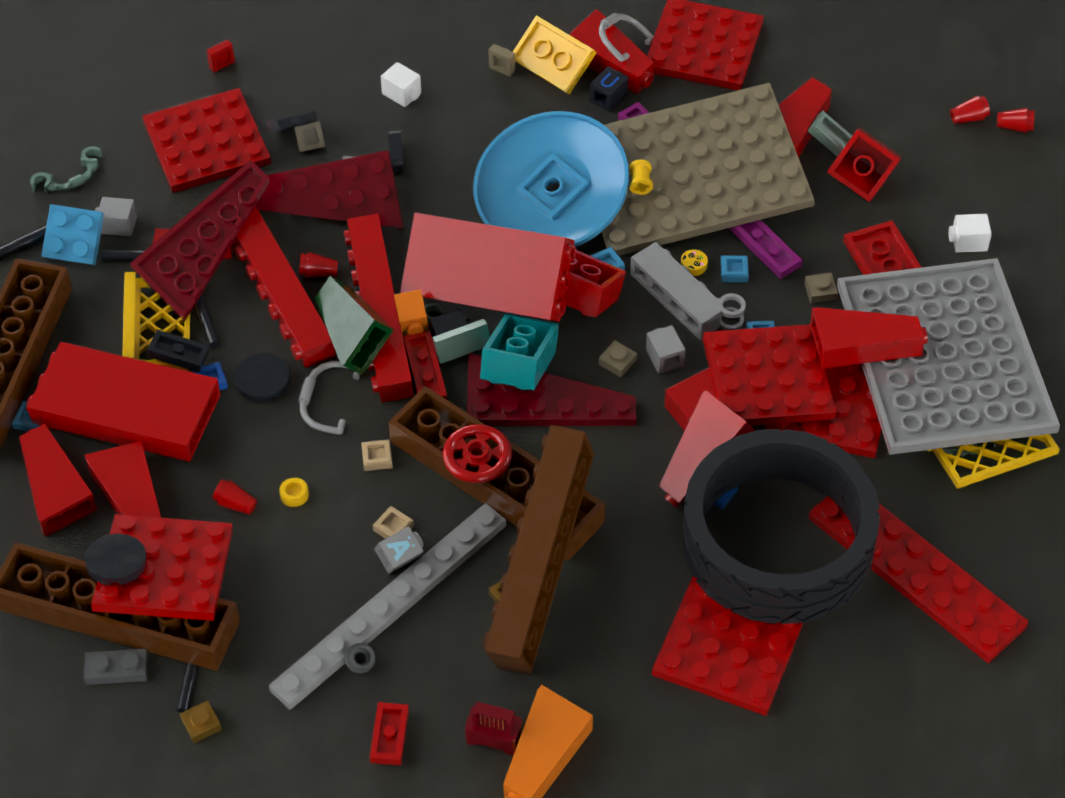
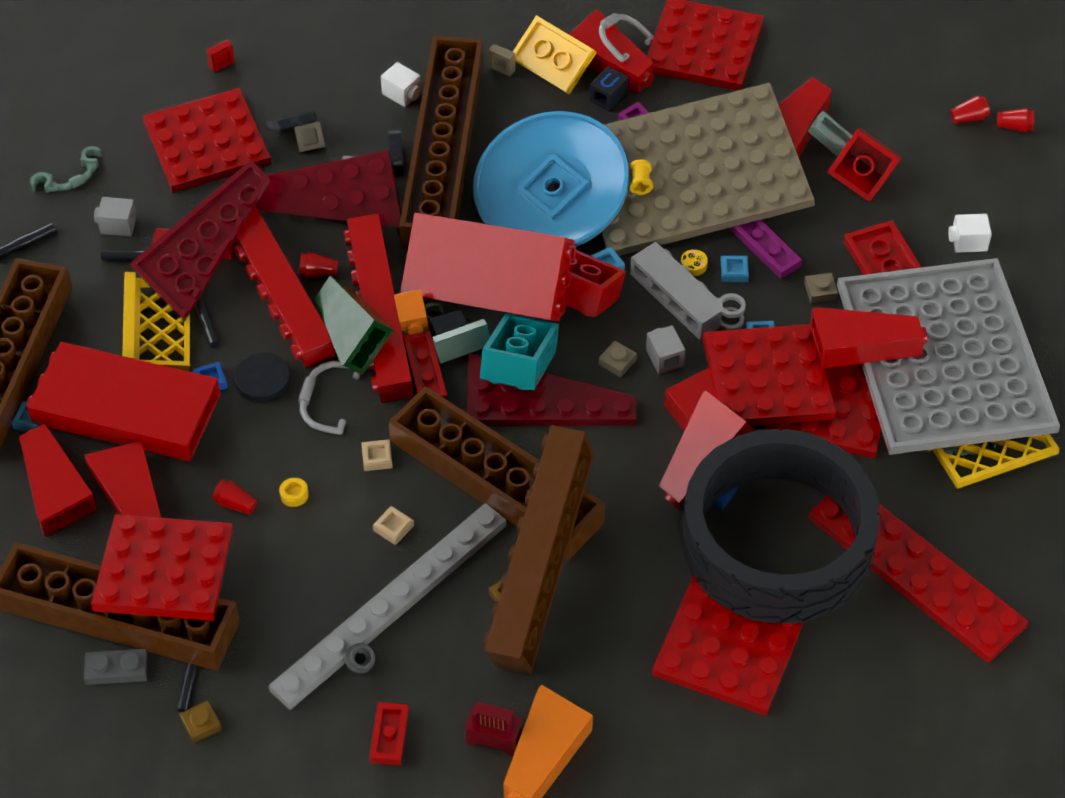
(72, 234): dark azure plate -> none
(115, 559): black tile -> none
(178, 351): black plate -> none
(399, 549): light grey brick -> none
(443, 131): none -> reddish brown brick
(483, 434): red plate -> none

